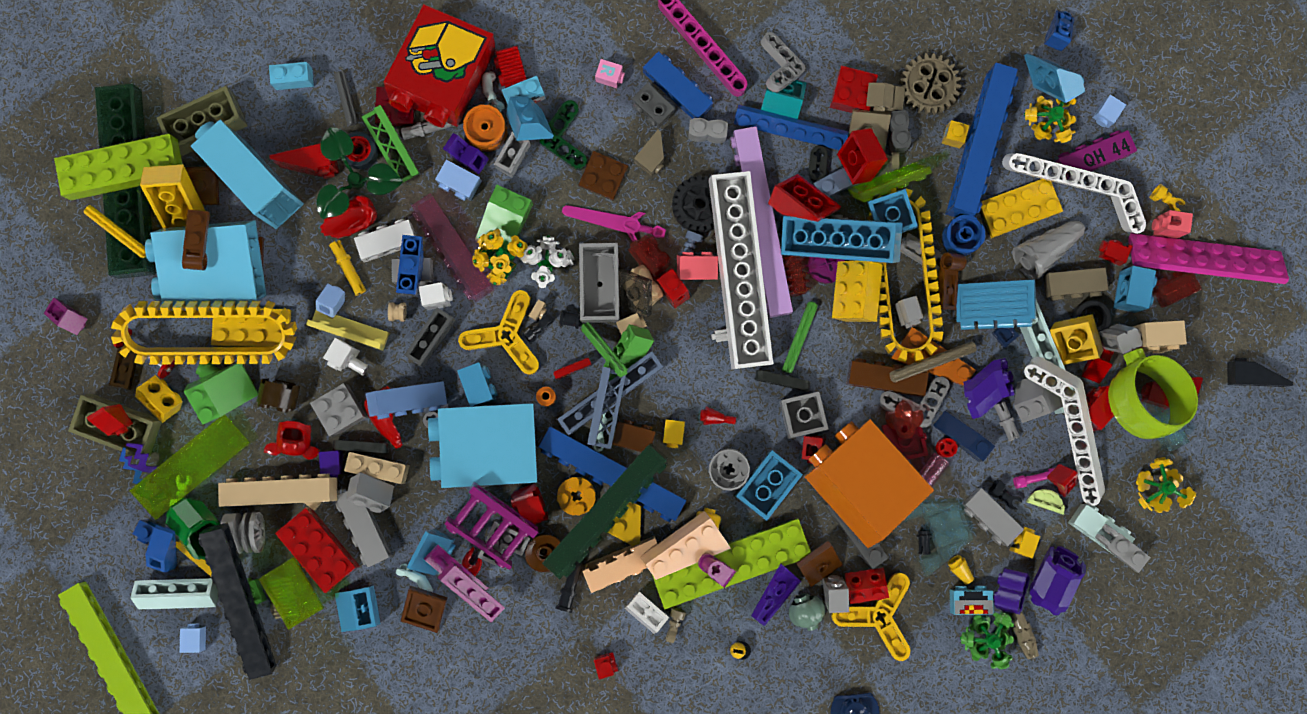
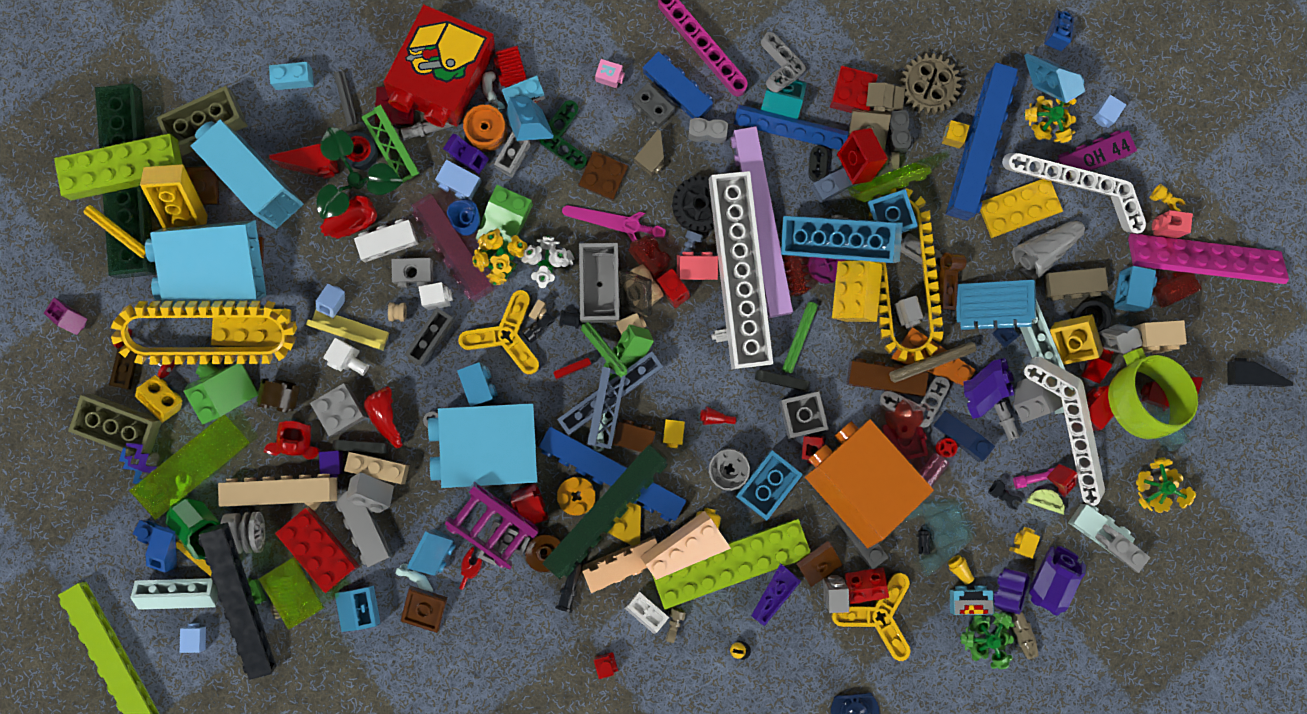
(111, 420): red slope -> none
(195, 240): reddish brown plate -> none
(343, 260): yellow pin -> none
(404, 399): medium blue brick -> none
(410, 265): blue slope -> none
(464, 216): none -> blue piece
(464, 583): magenta fence -> none
(552, 396): orange brick -> none
(716, 569): magenta piece -> none
(801, 200): red slope -> none
(806, 611): sand green plant -> none
(970, 228): blue brick -> none
(992, 517): light grey brick -> none
(1114, 251): red brick -> none

